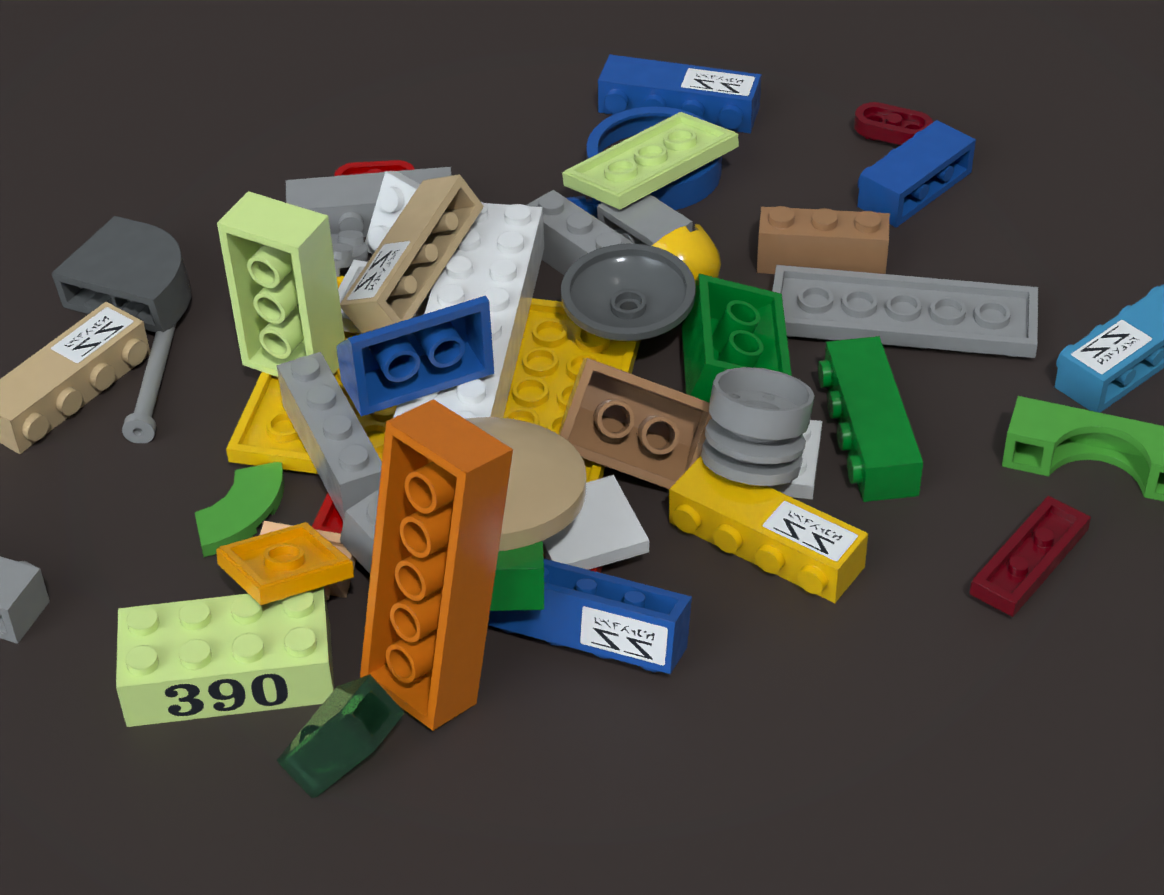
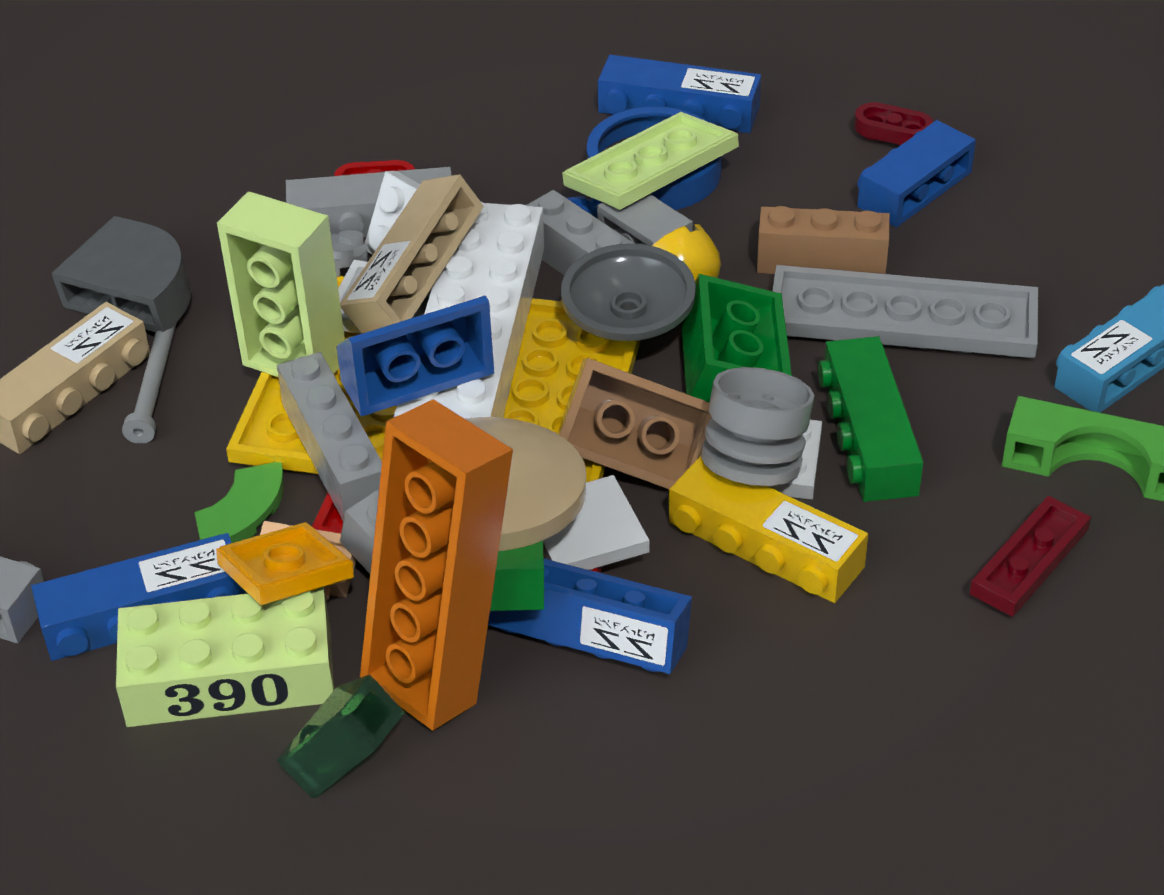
(82, 608): none -> blue brick

